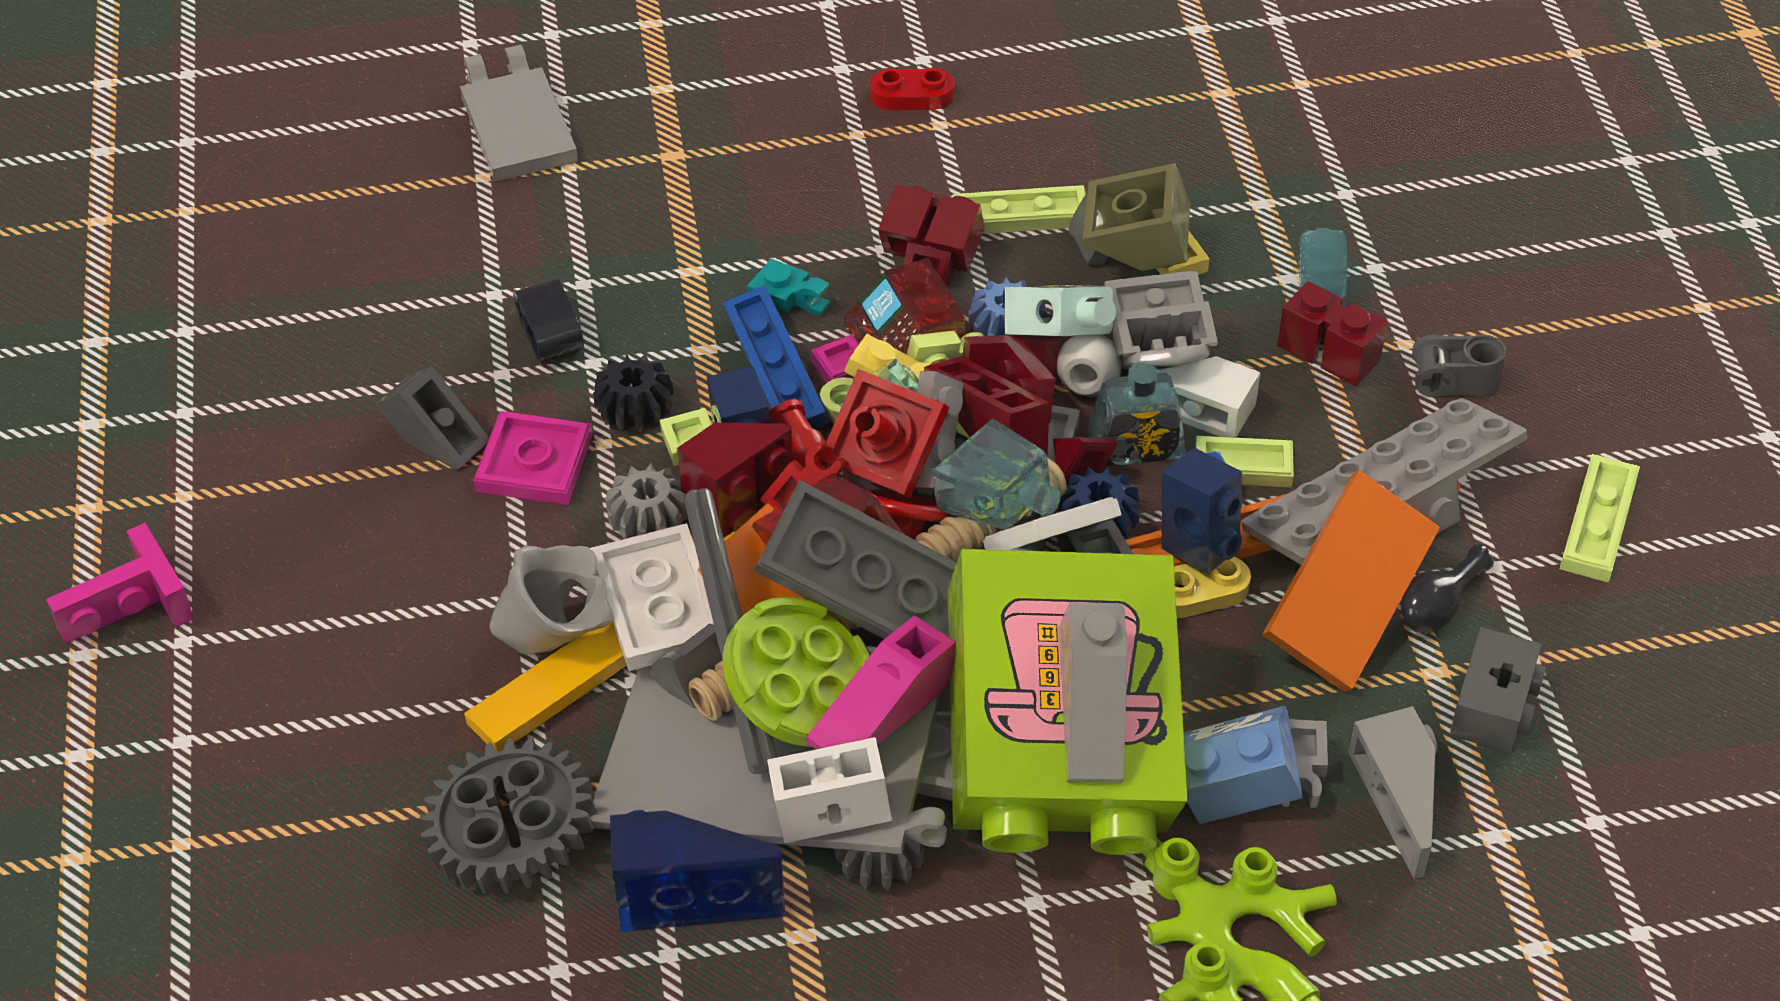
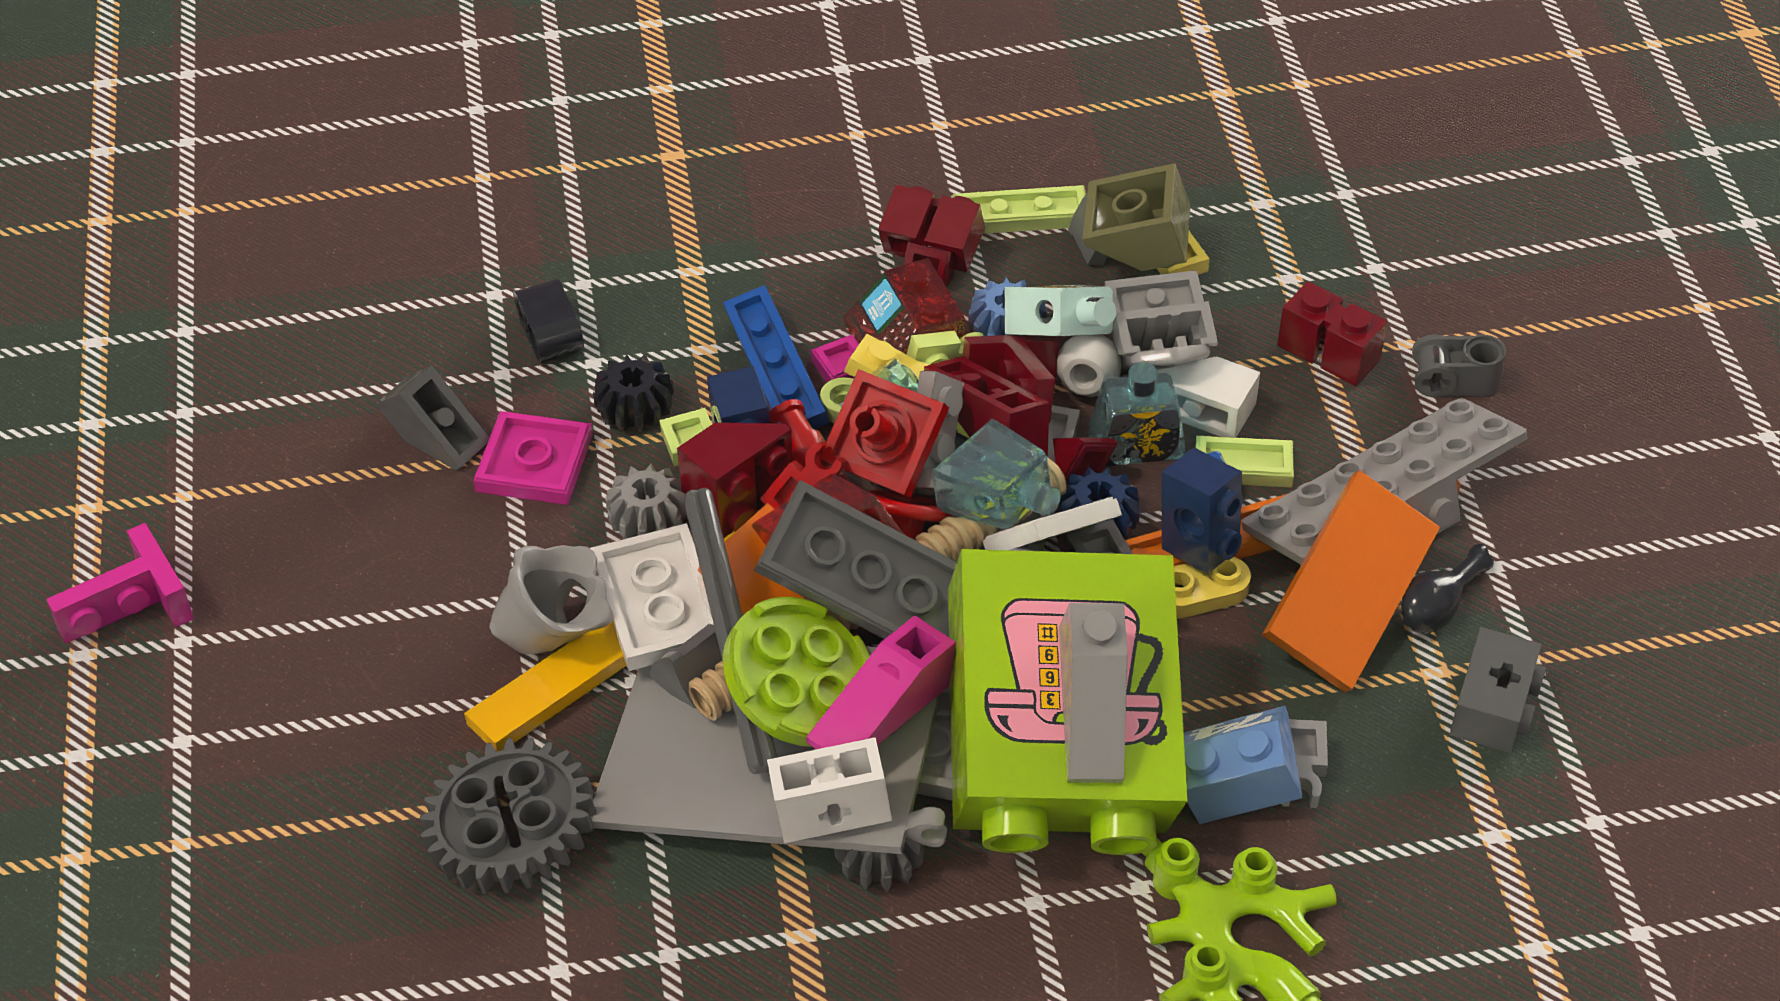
(516, 118): light grey tile -> none
(690, 872): clear blue slope -> none
(791, 287): teal plate -> none
(912, 89): red plate -> none
(1324, 260): clear light blue gear -> none
(1398, 769): light grey slope -> none
(1600, 518): yellowish green tile -> none

